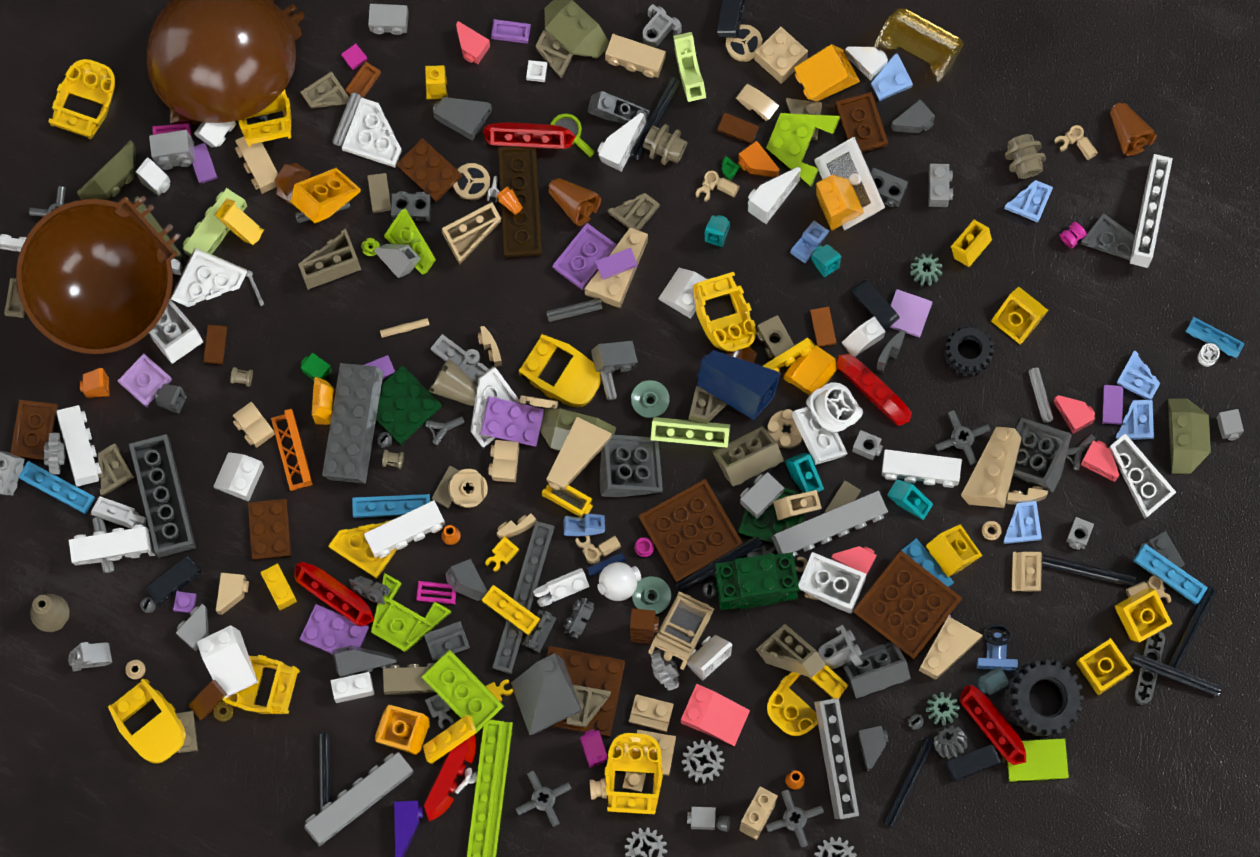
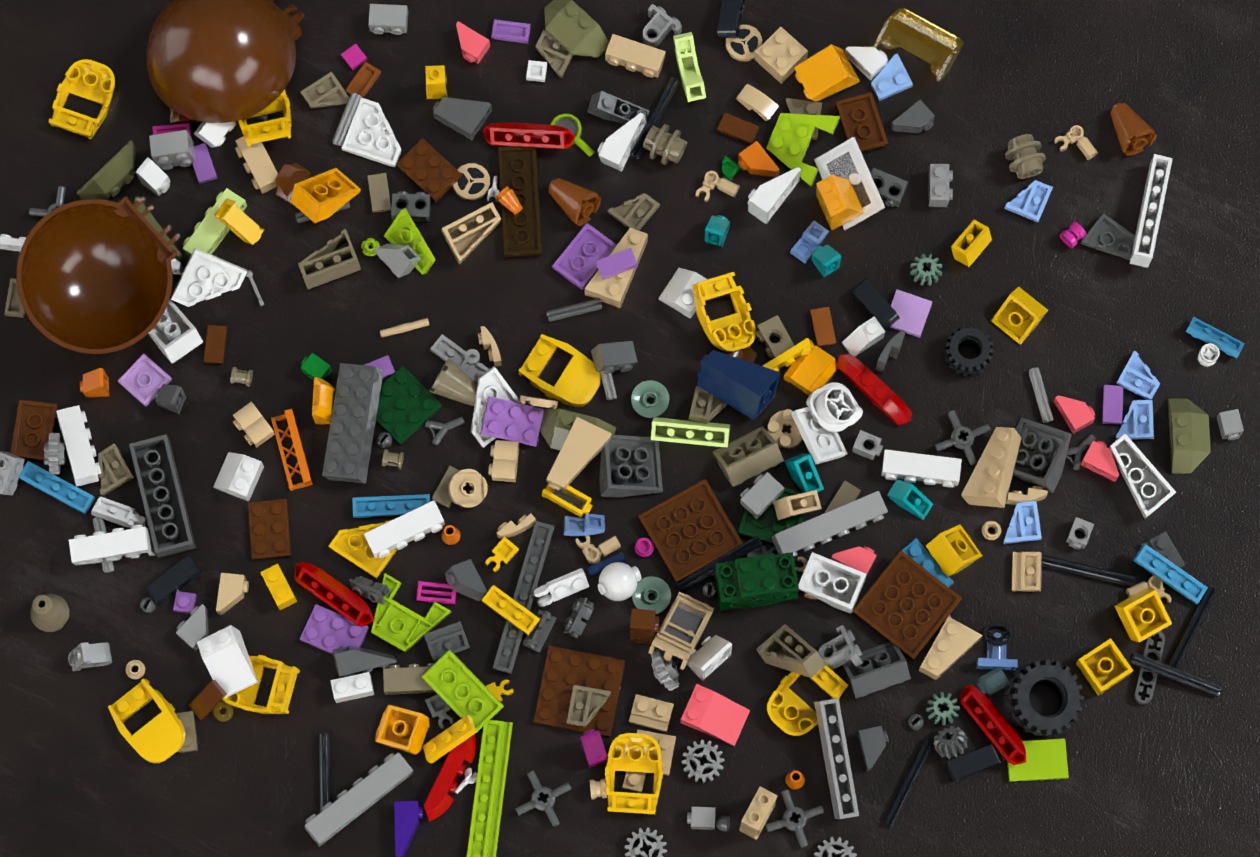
(545, 694): dark grey slope -> none

